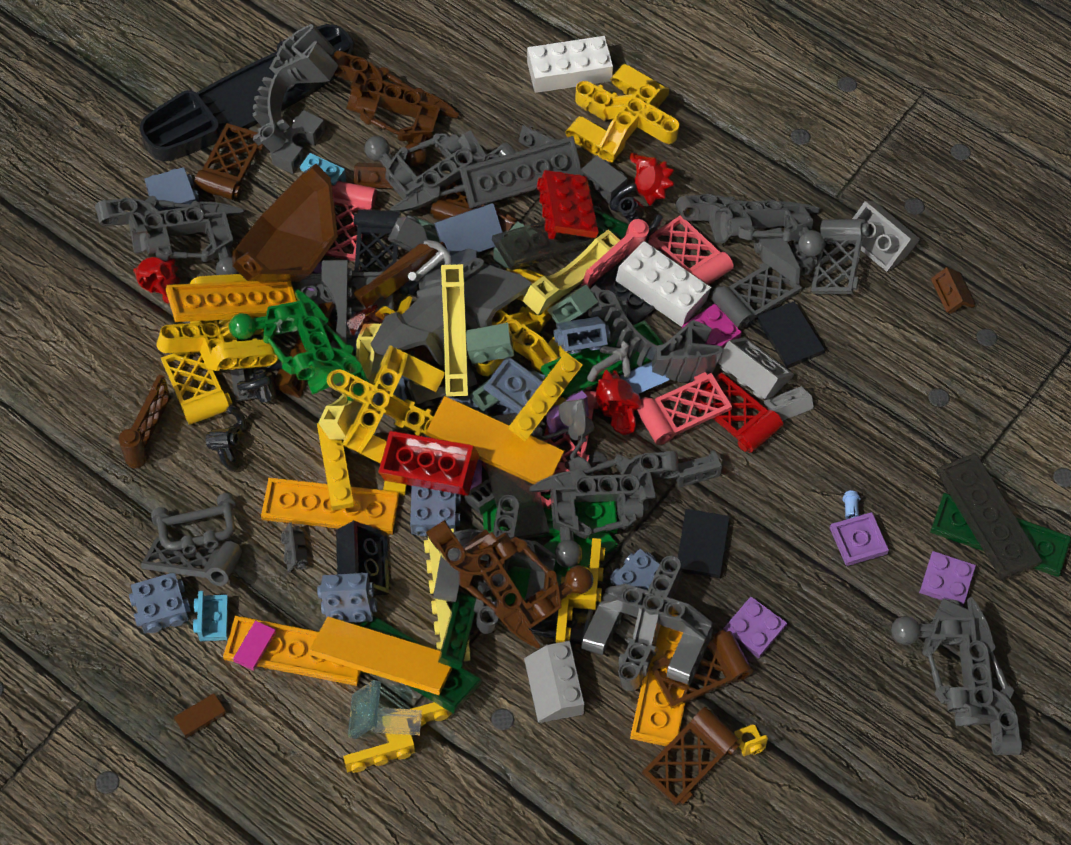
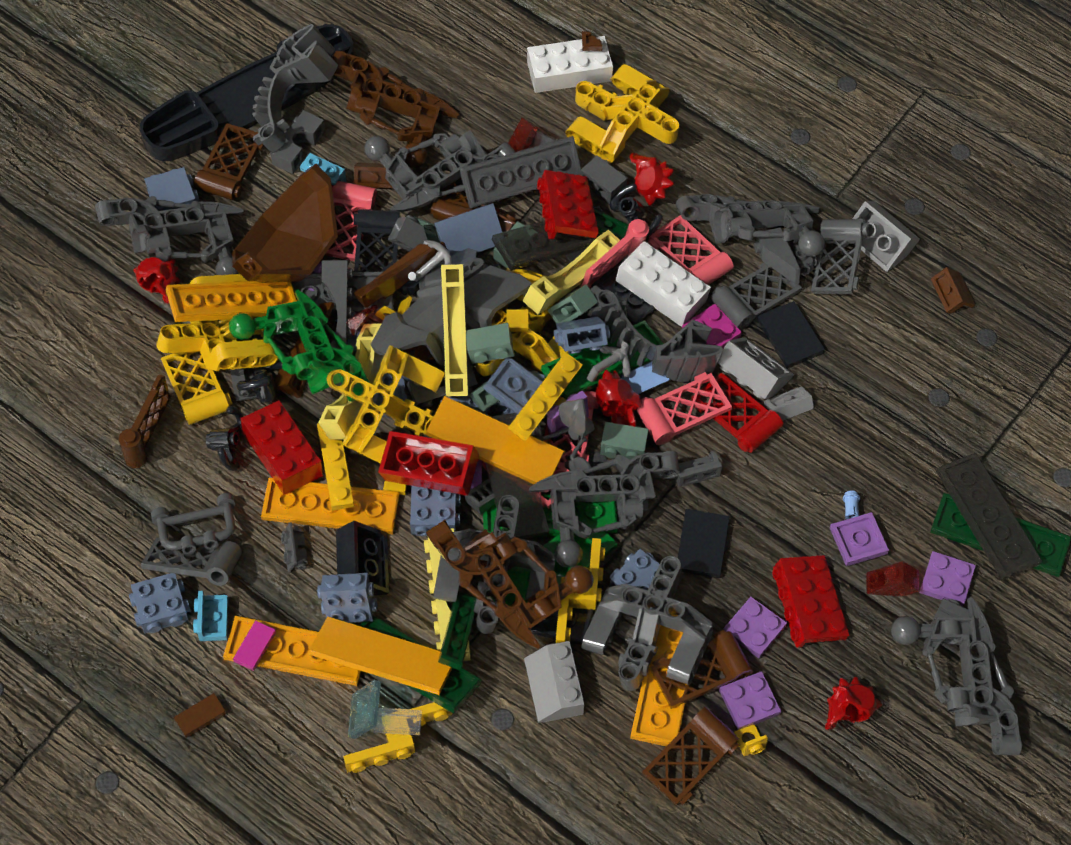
(281, 447): none -> red brick
(518, 320): none -> yellow tile
(523, 135): none -> clear red slope
(590, 42): none -> reddish brown tile
(623, 440): none -> sand green brick
(750, 700): none -> medium lavender plate
(809, 600): none -> red bracket
(851, 703): none -> red head
(893, 580): none -> clear red slope

